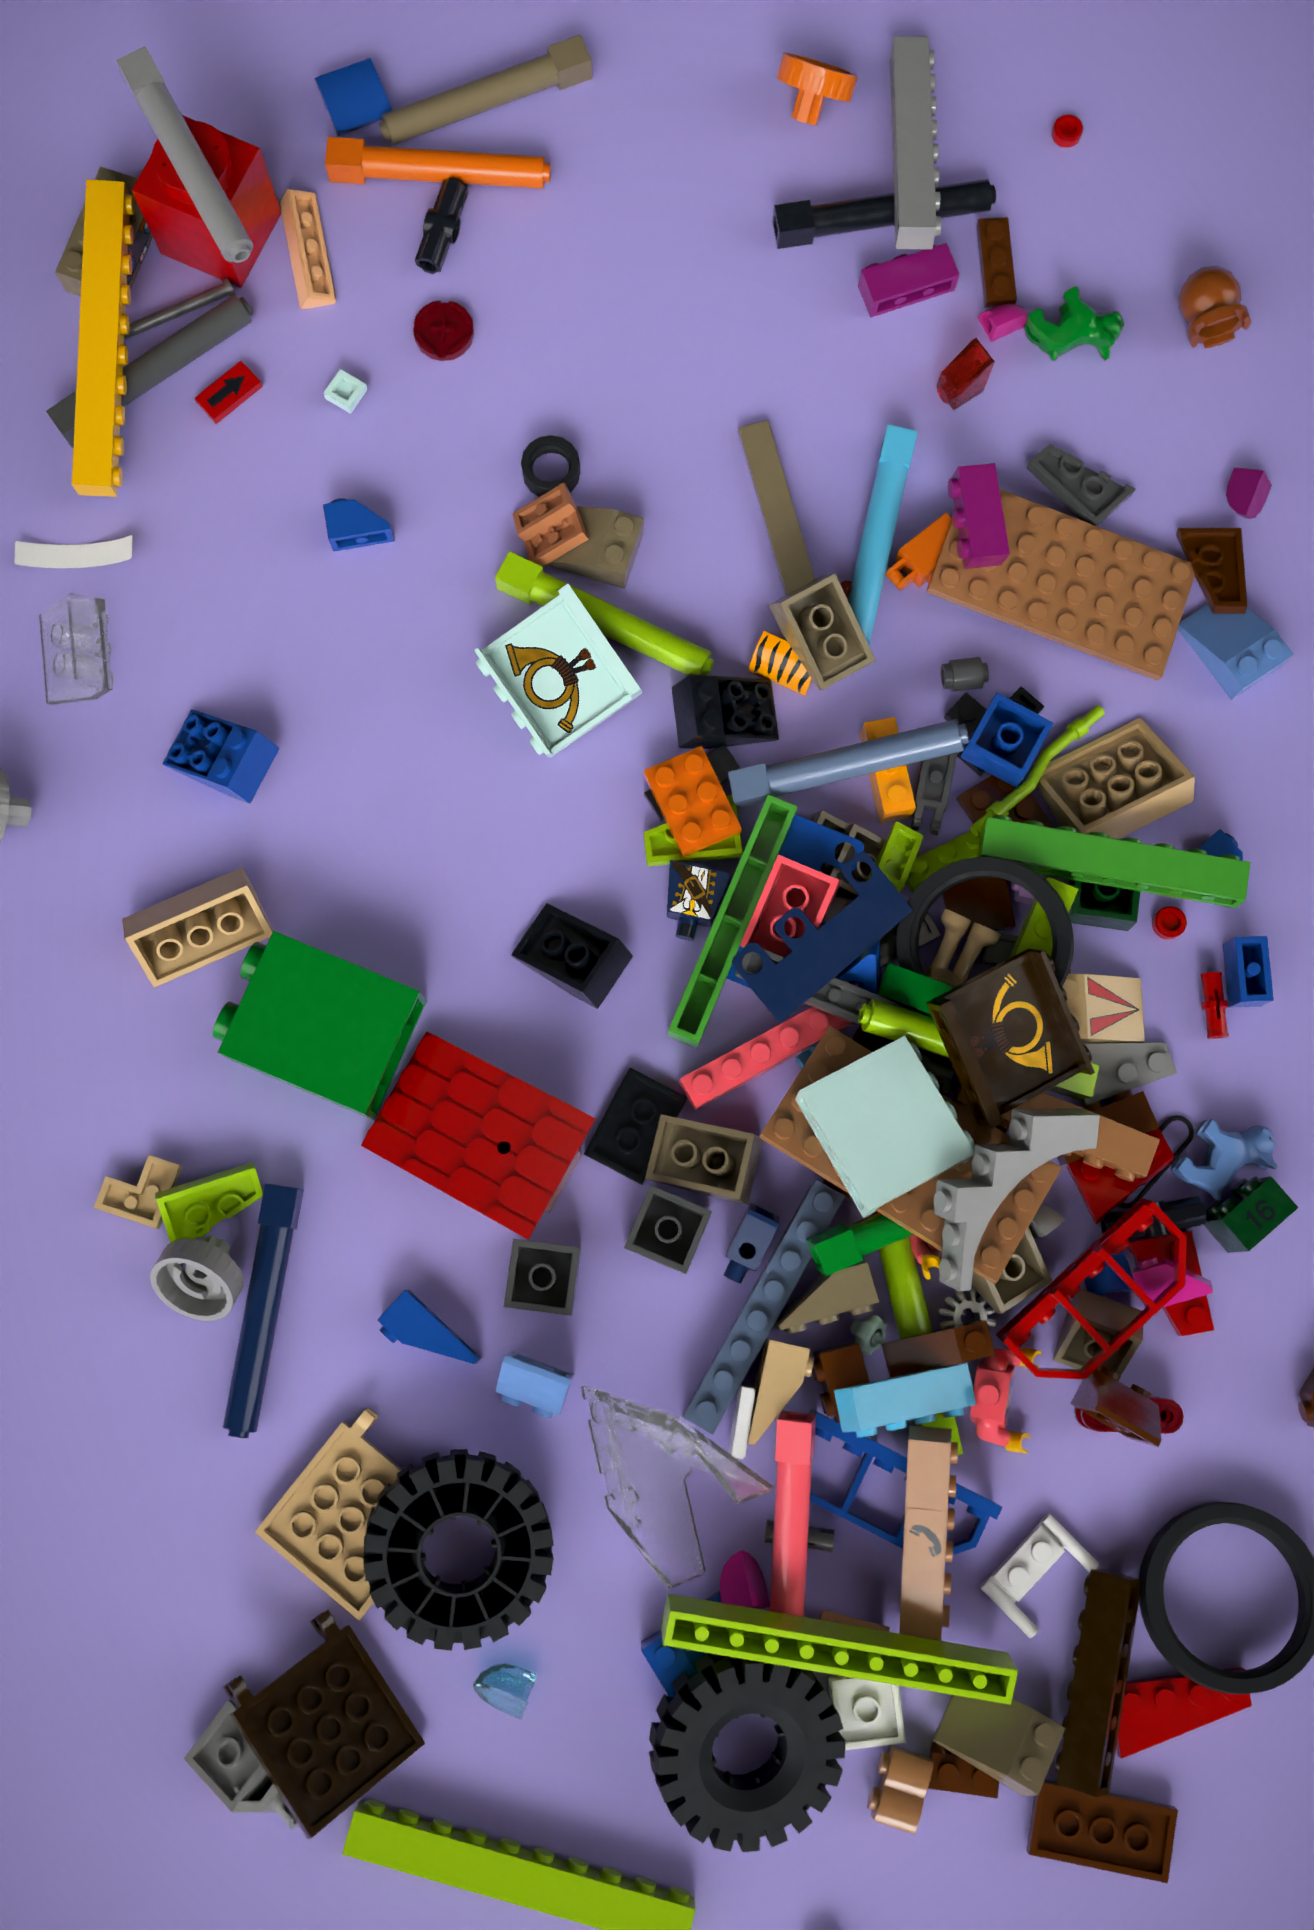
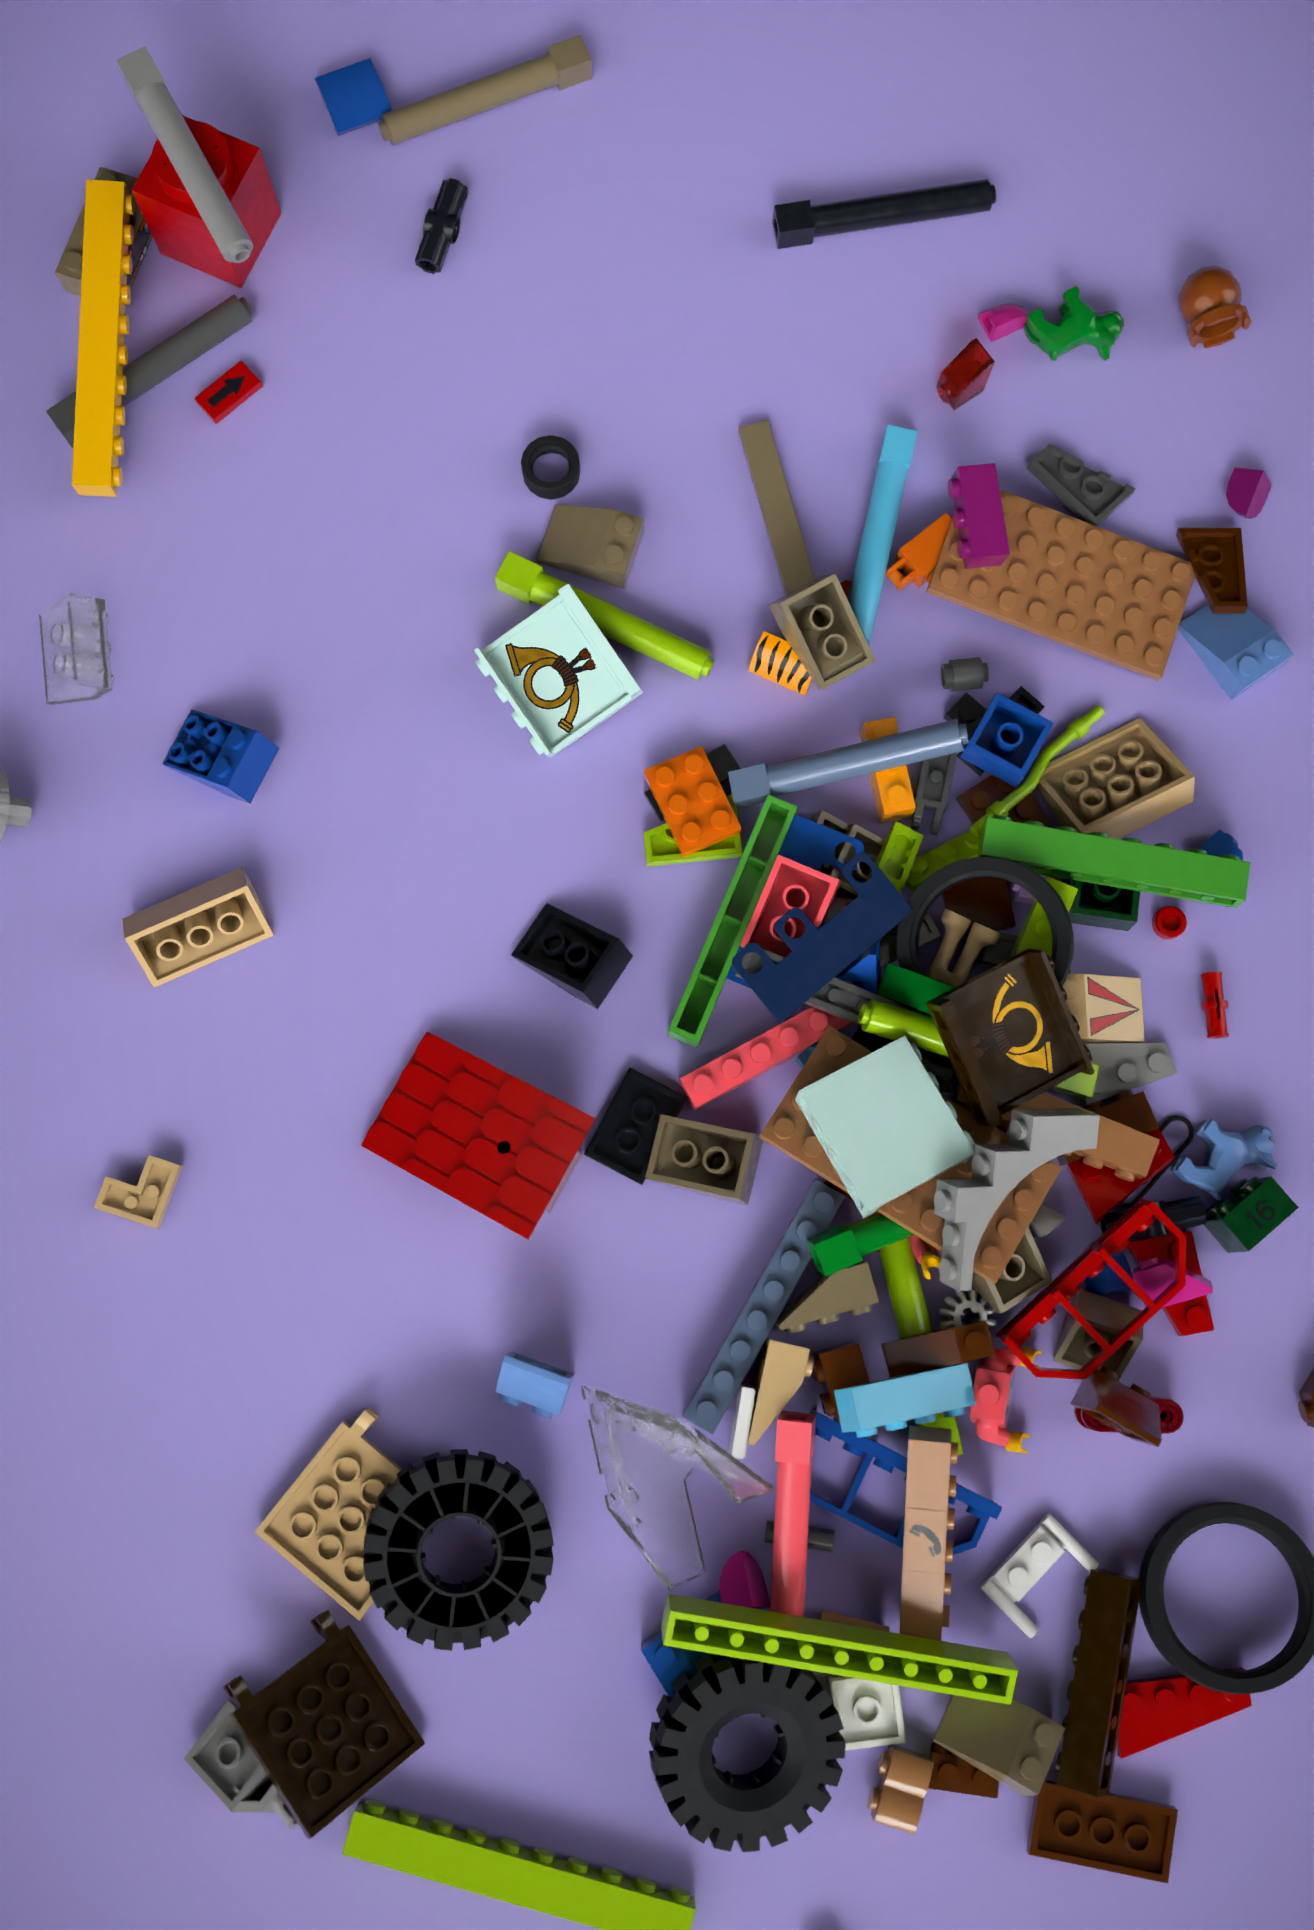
(73, 555): white sticker -> none
(180, 308): flat silver bar -> none
(202, 1203): lime wing -> none
(208, 1285): light grey piece -> none
(277, 1222): dark blue brick -> none
(307, 249): light nougat slope -> none
(319, 1023): green brick -> none
(345, 391): light aqua plate -> none
(352, 162): orange brick -> none
(354, 525): blue slope -> none
(419, 1327): blue slope -> none
(443, 330): dark red tile -> none
(506, 1688): clear light blue brick -> none
(542, 1277): dark grey brick -> none
(550, 525): nougat slope -> none
(668, 1229): dark grey brick -> none
(694, 896): torso -> none
(724, 711): black slope -> none
(756, 1228): dark blue torso -> none
(815, 83): orange piece -> none
(869, 1333): light aqua piece -> none
(908, 279): magenta brick -> none
(913, 143): light grey brick -> none
(996, 261): reddish brown plate -> none
(1067, 131): red tile -> none
(1248, 971): blue brick -> none

